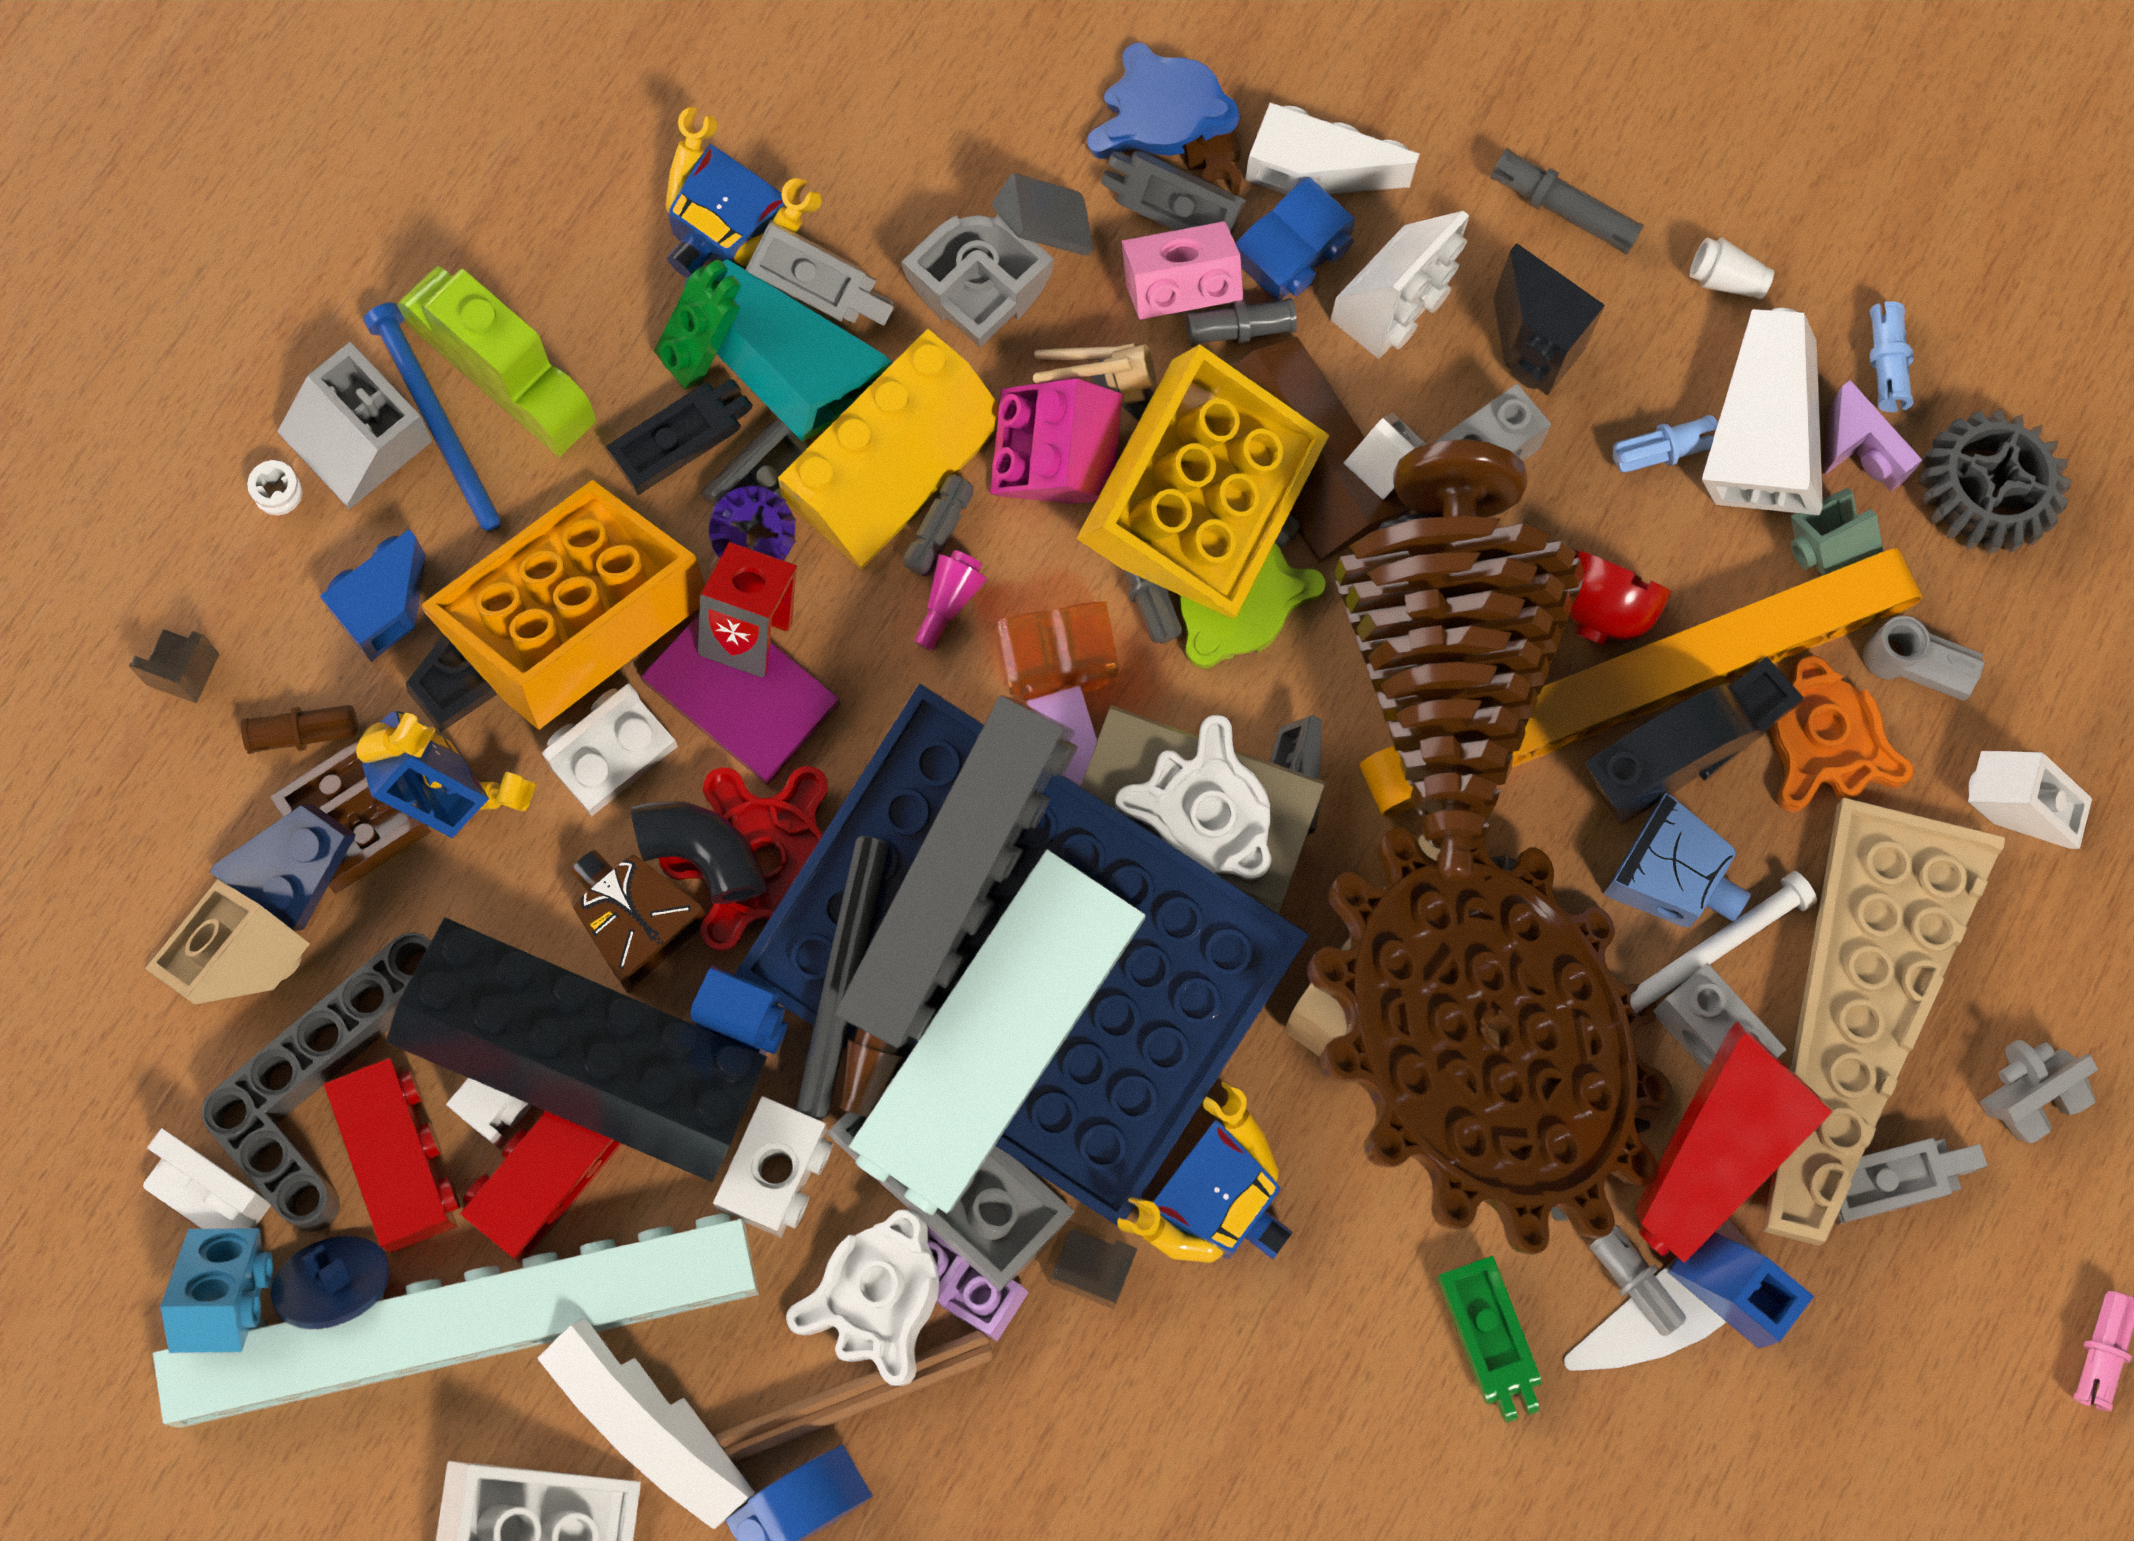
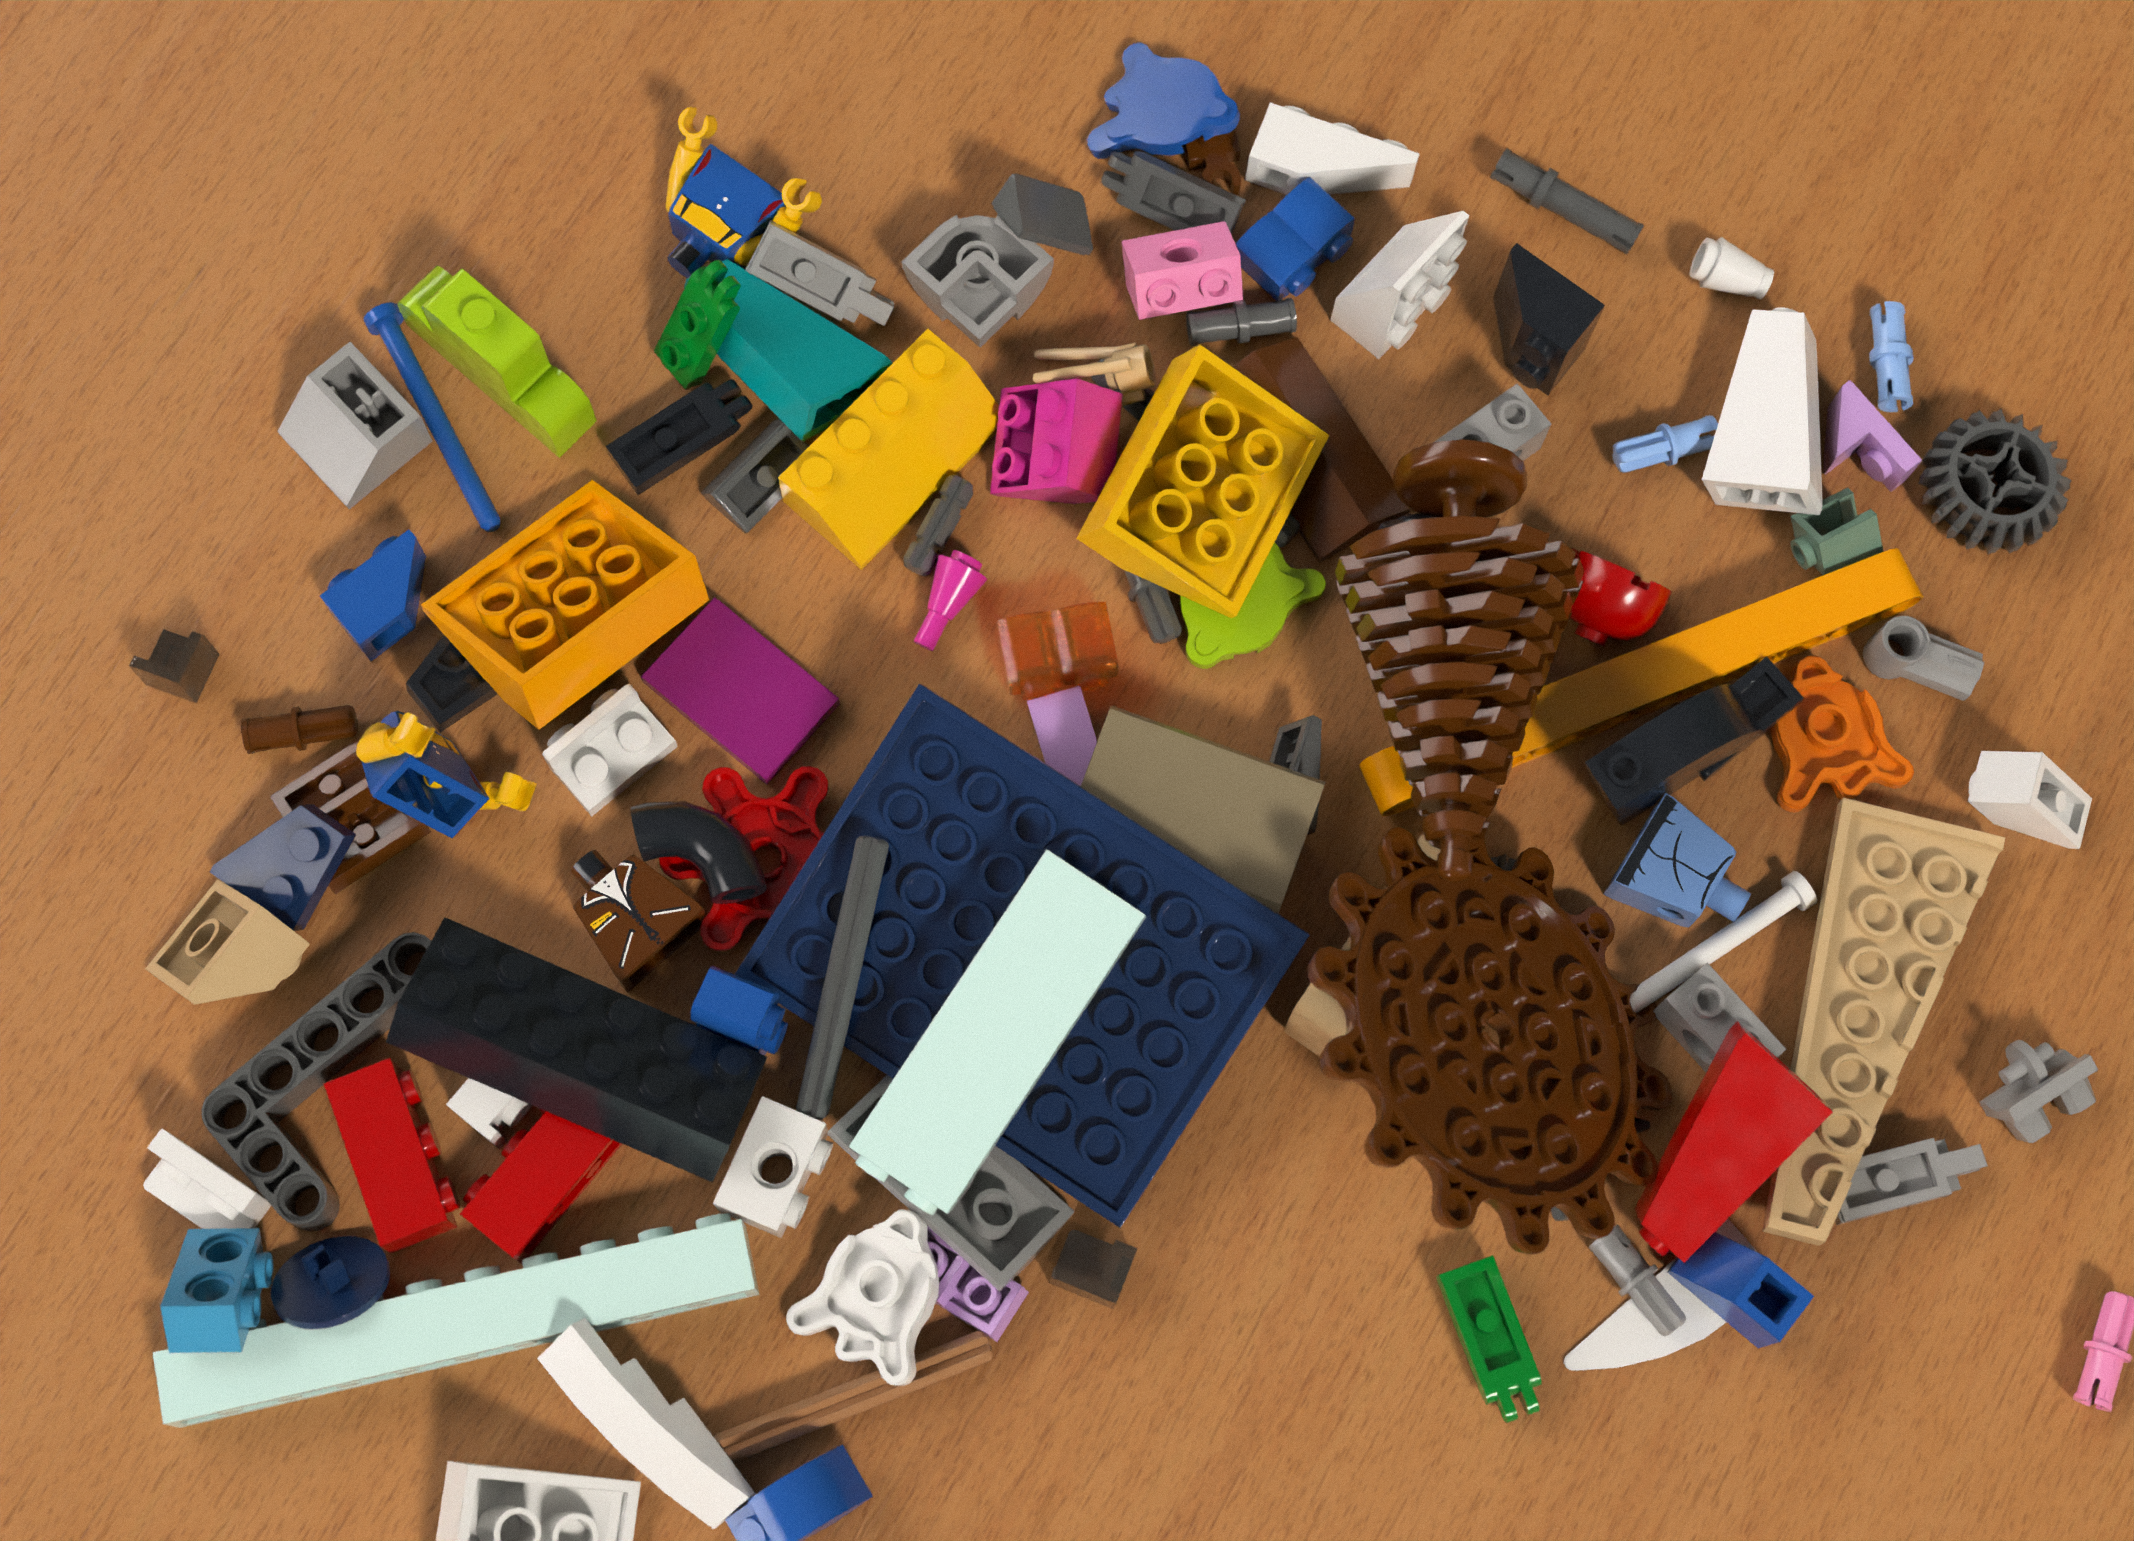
(280, 502): white bush -> none
(741, 506): dark purple gear -> none
(741, 604): piece -> none
(867, 1072): reddish brown cone -> none
(956, 871): dark grey brick -> none
(1206, 805): white tile -> none
(1217, 1193): torso -> none
(1380, 451): white slope -> none

